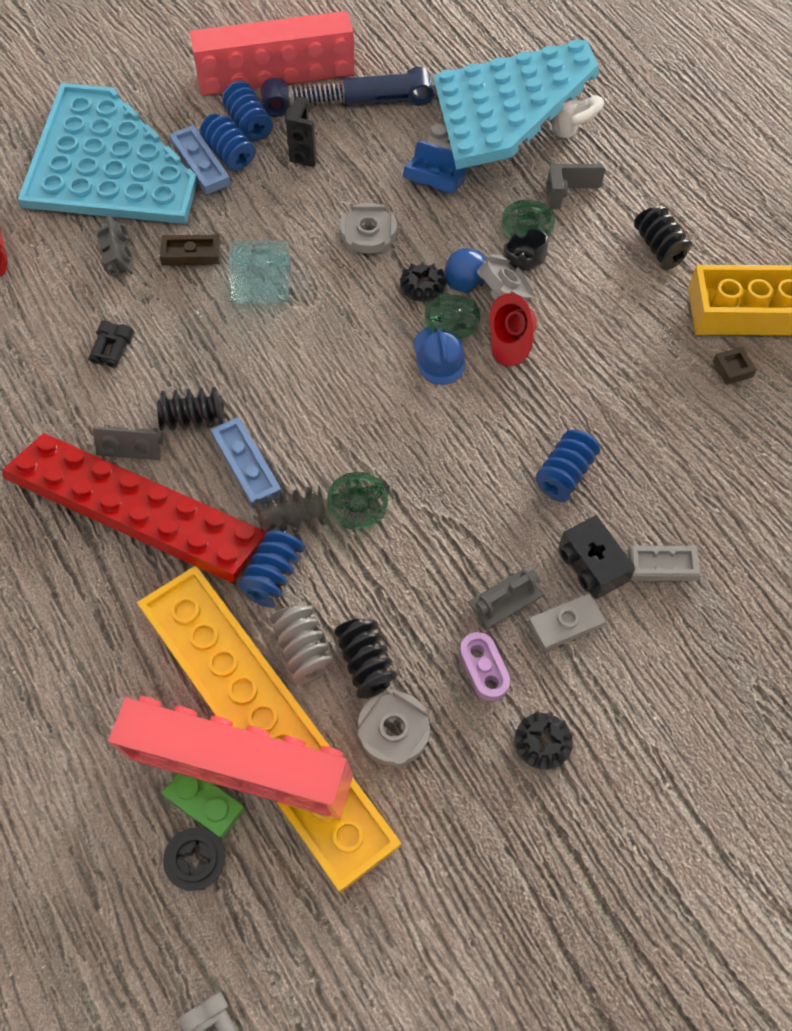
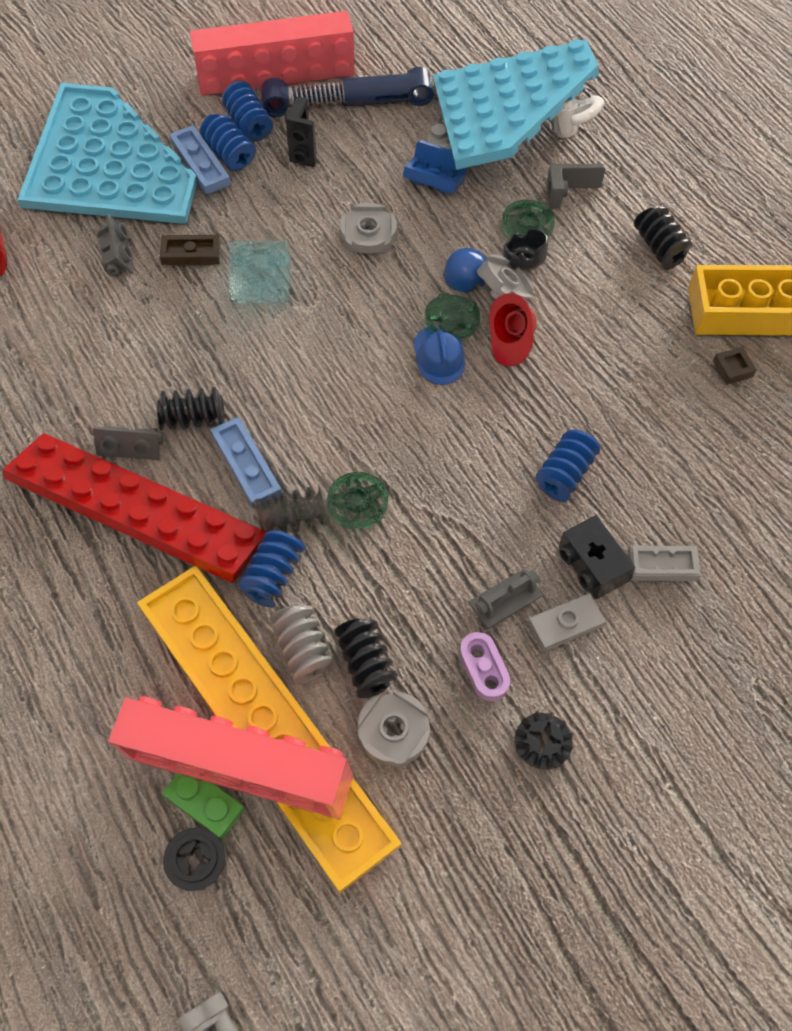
(114, 334): black piece -> none
(428, 289): black gear -> none

